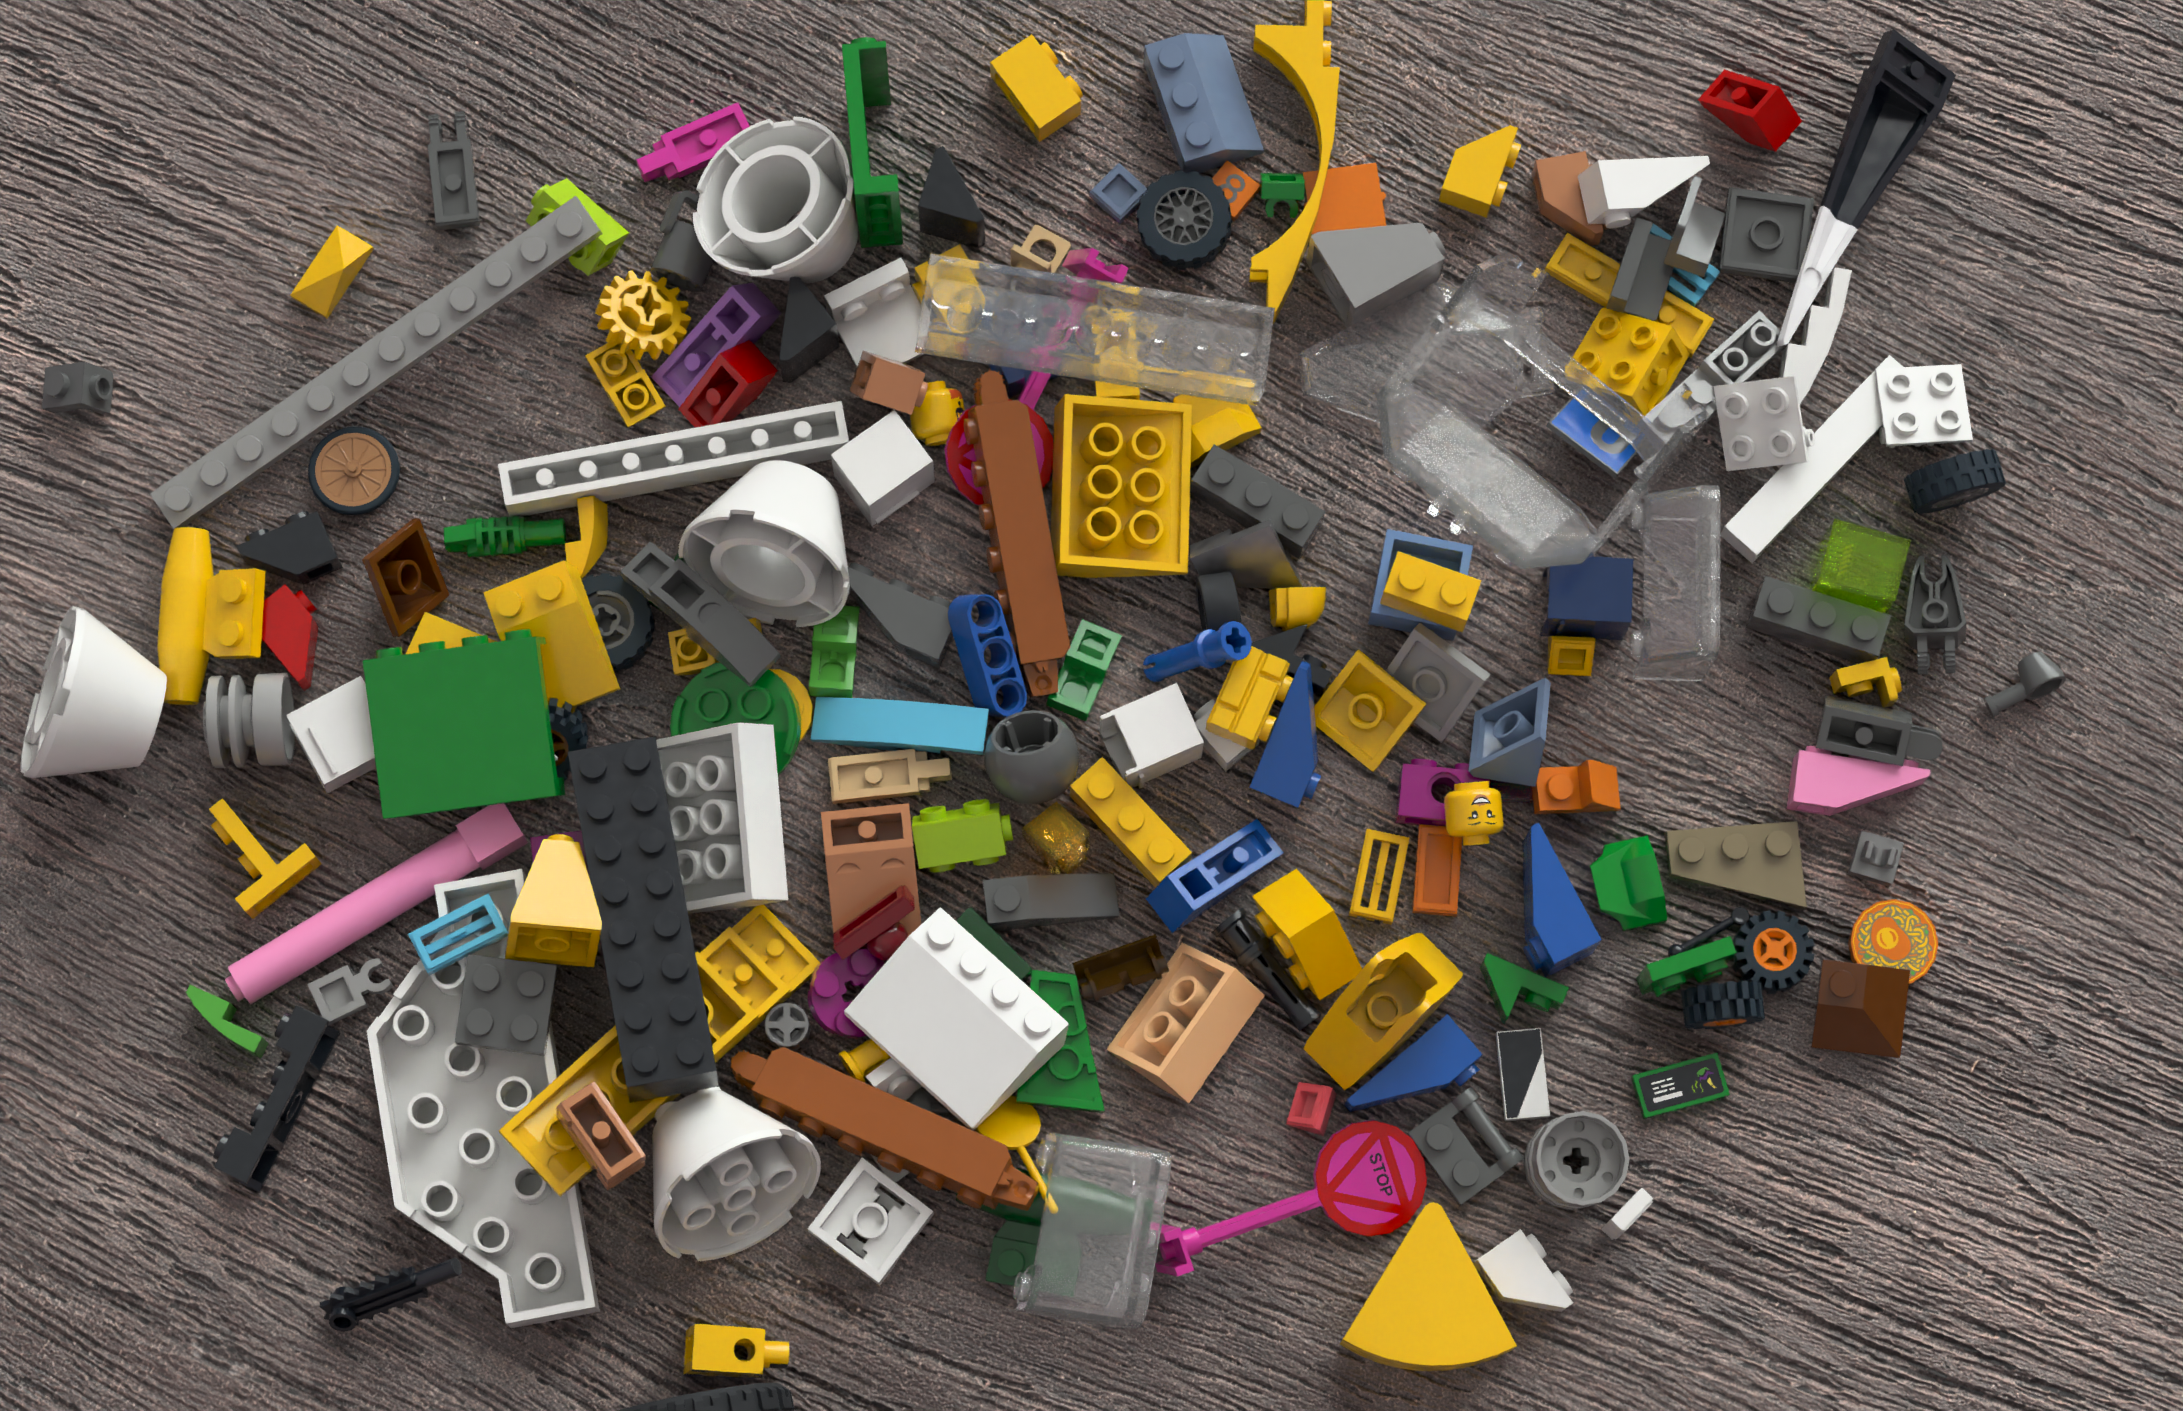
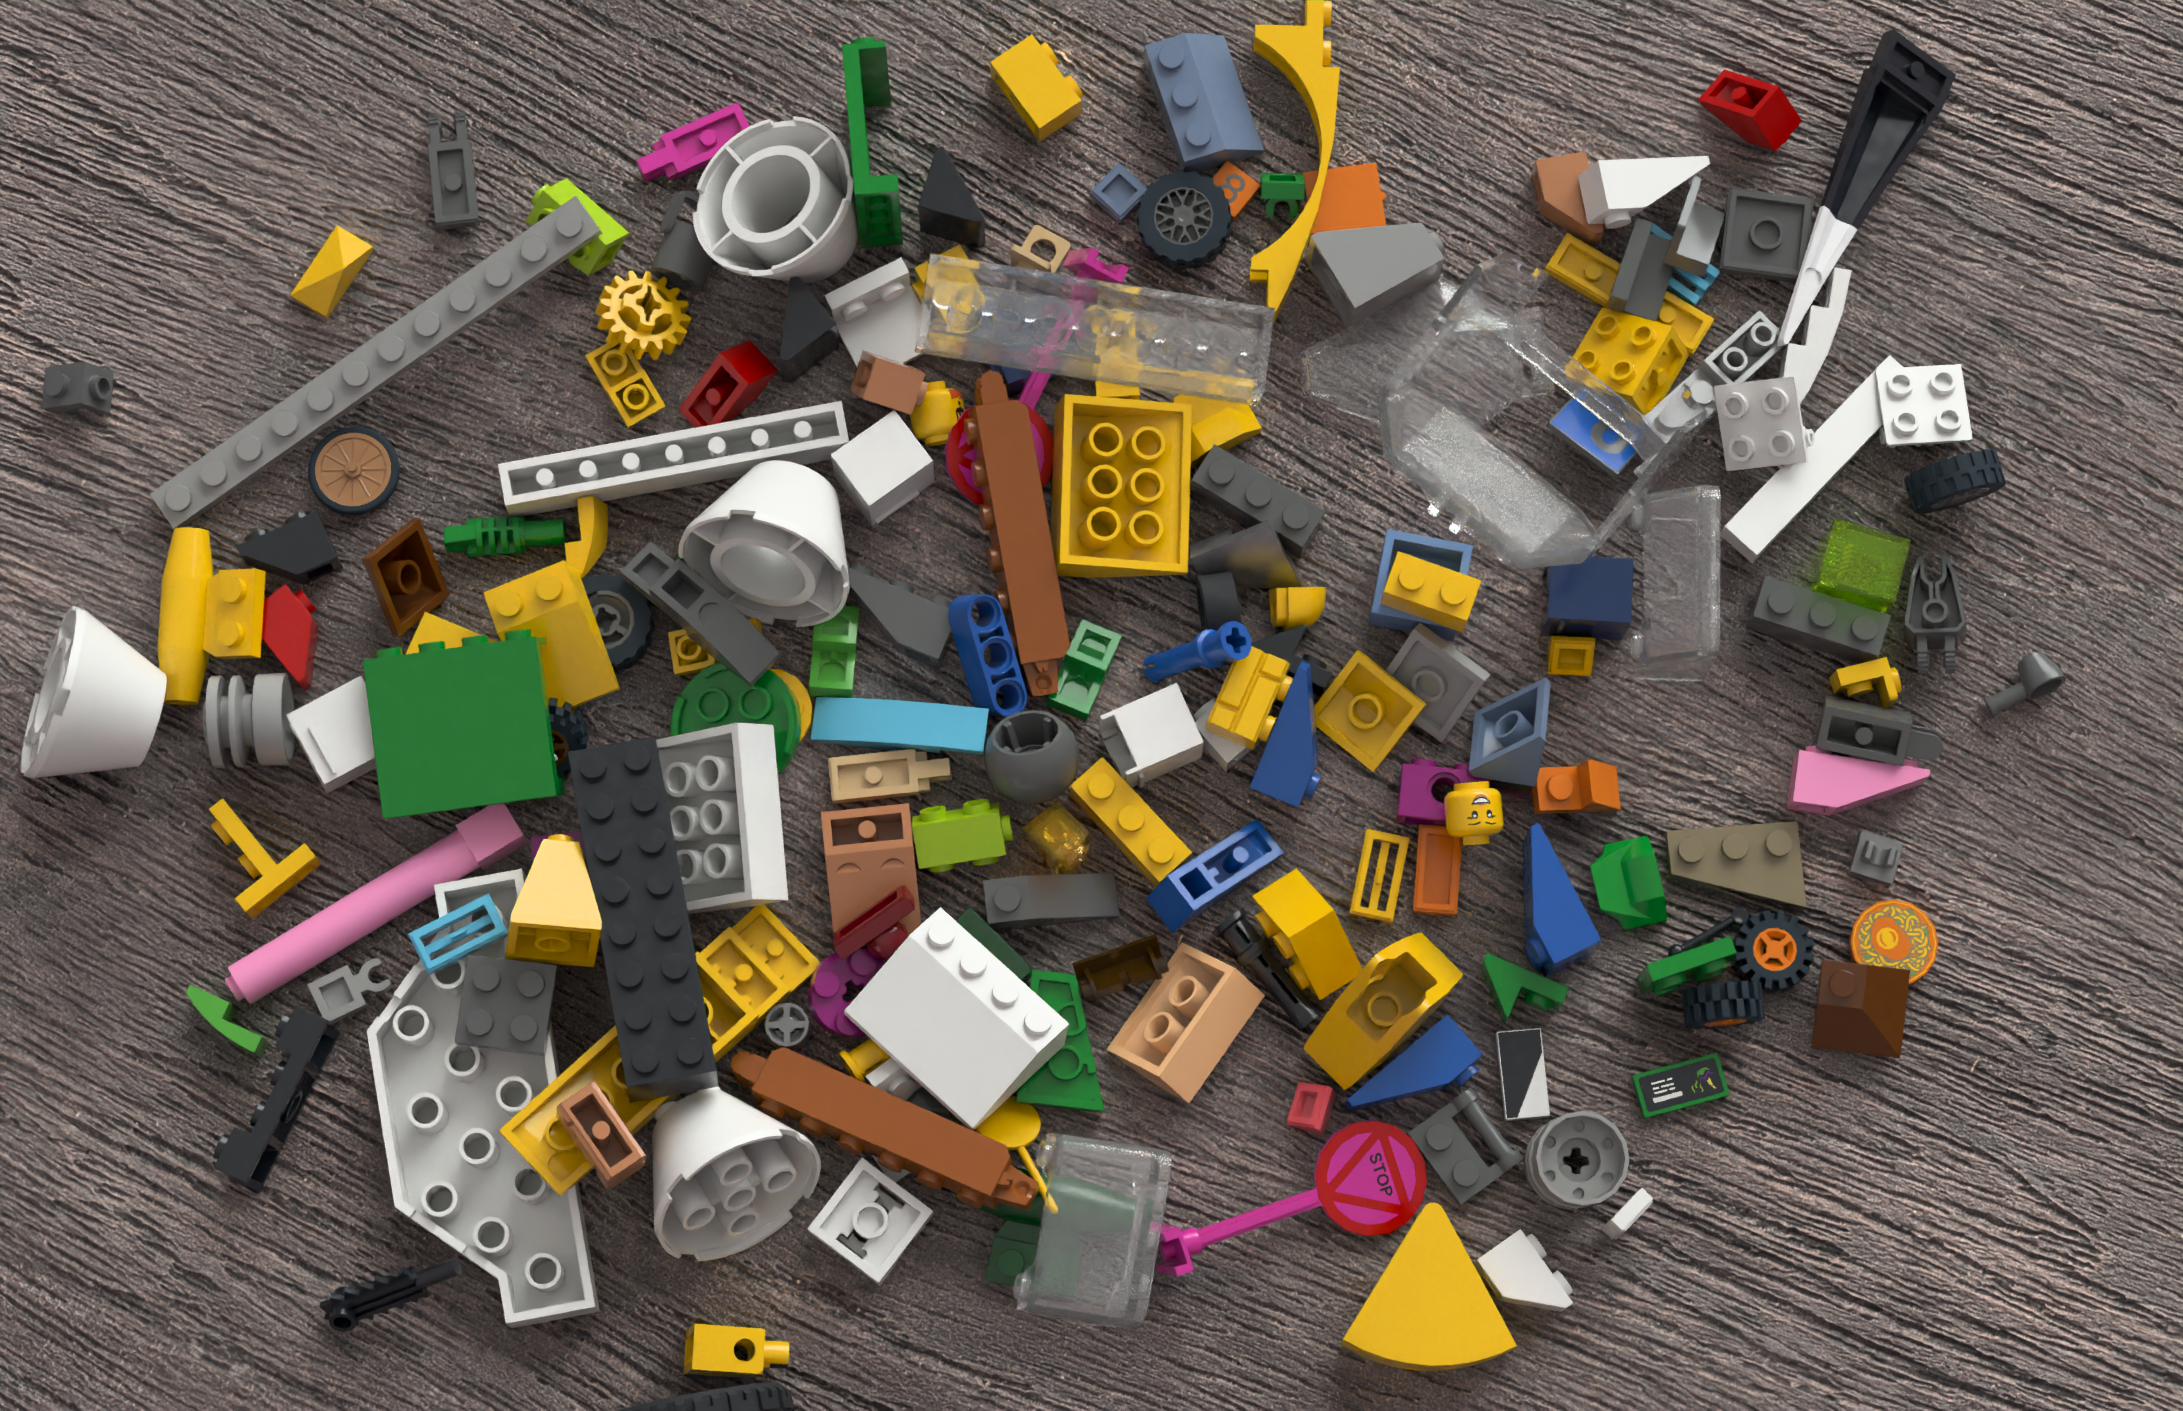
(736, 318): medium lavender slope -> none
(1476, 172): yellow slope -> none

